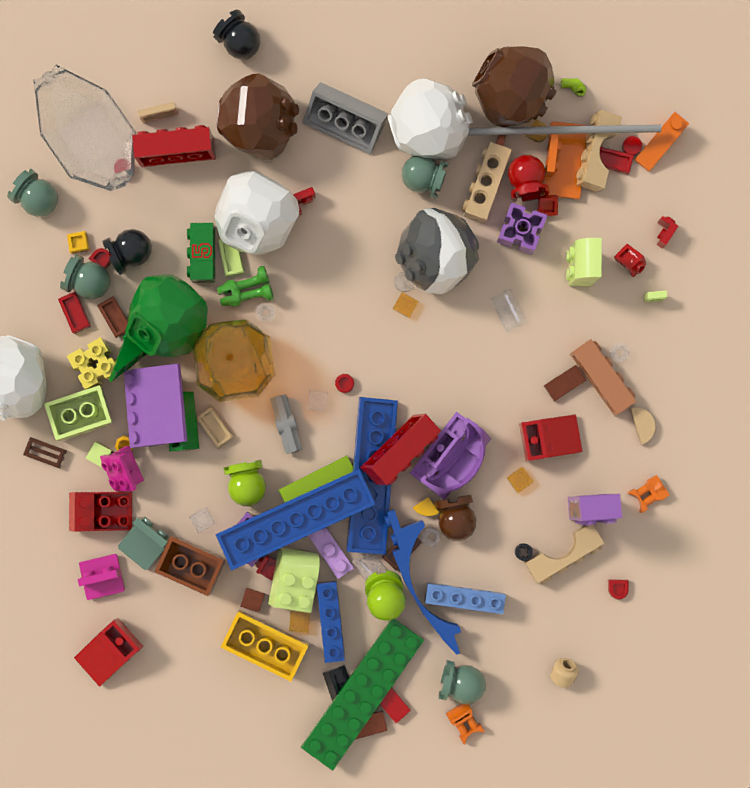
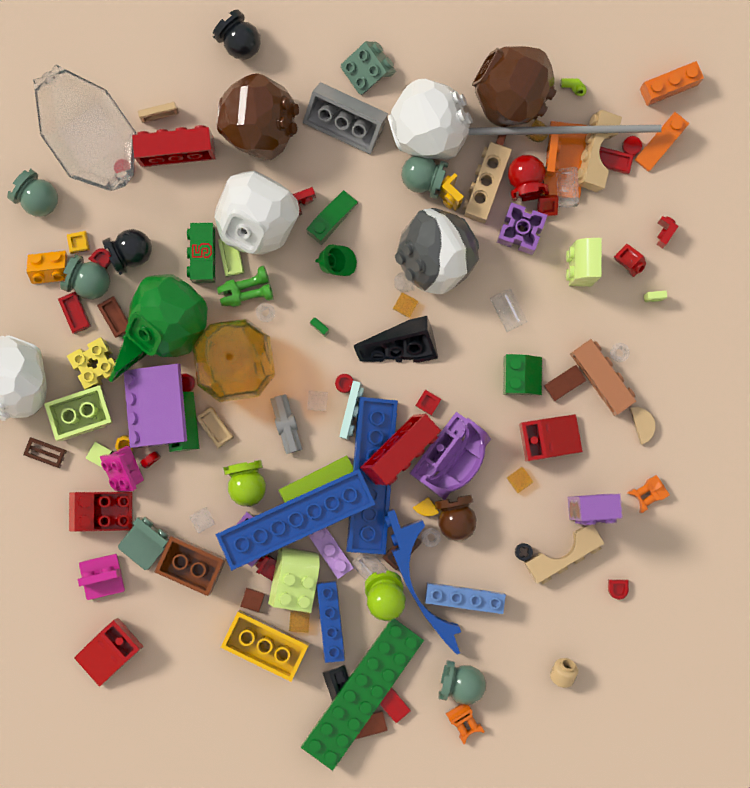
(46, 267): none -> light orange bracket
(150, 459): none -> red tile
(188, 382): none -> red tile
(320, 327): none -> green tile
(331, 217): none -> green slope
(337, 260): none -> green piece
(351, 410): none -> light aqua plate
(367, 66): none -> sand green bracket
(405, 341): none -> black wedge
(428, 402): none -> red tile
(451, 197): none -> yellow bracket
(522, 375): none -> green slope
(567, 187): none -> clear slope
(671, 83): none -> orange brick

